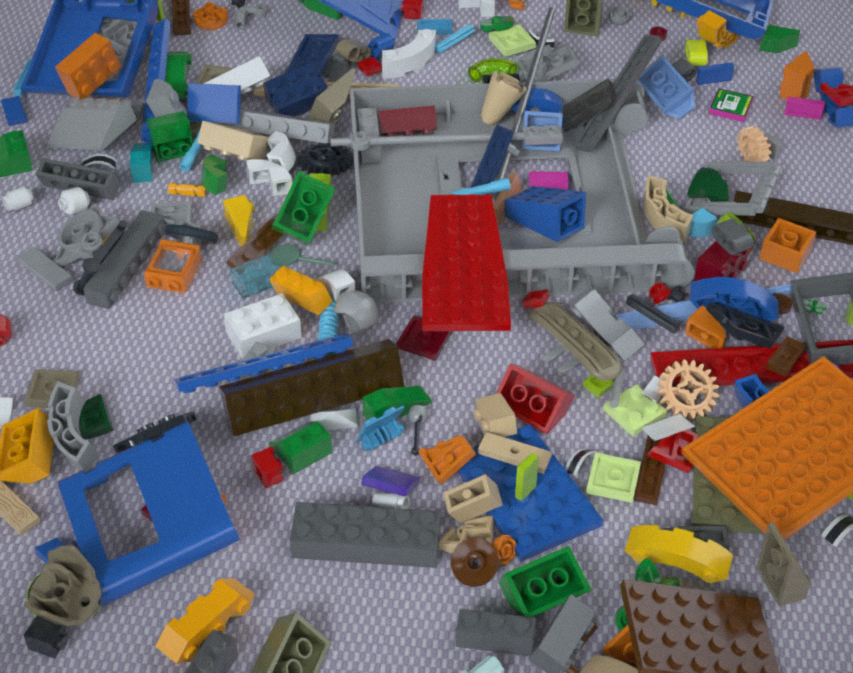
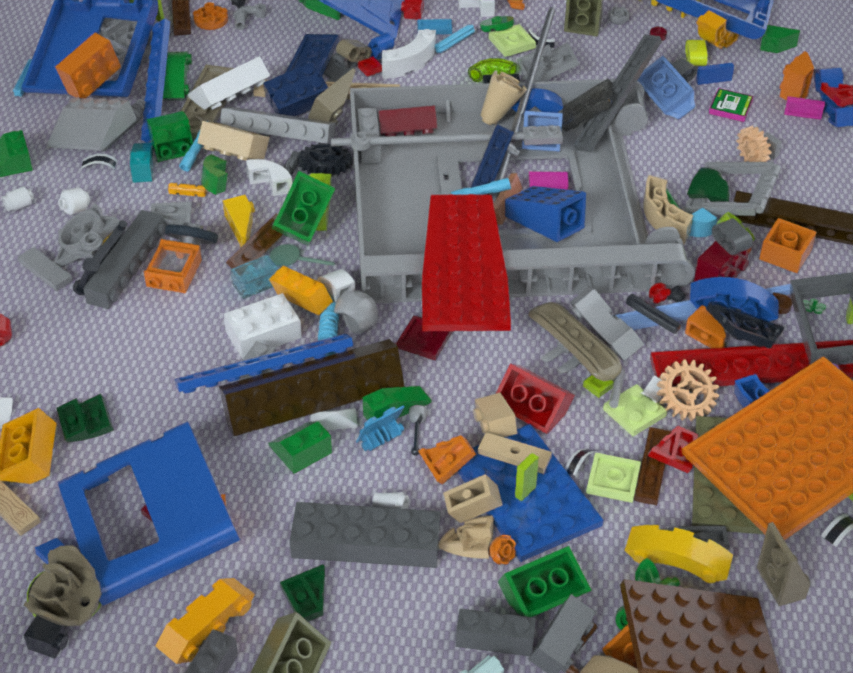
(13, 111): blue tile -> none
(44, 383): dark tan tile -> none
(63, 425): light grey brick -> none
(68, 176): dark grey brick -> none
(150, 431): black wing -> none
(164, 99): light grey slope -> none
(214, 103): tile -> none
(267, 467): red brick -> none
(281, 150): white brick -> none
(306, 592): none -> dark green wing
(390, 481): dark purple tile -> none
(463, 562): reddish brown dish -> none
(536, 299): red tile -> none
(667, 427): white sticker -> none
(786, 356): reddish brown plate -> none

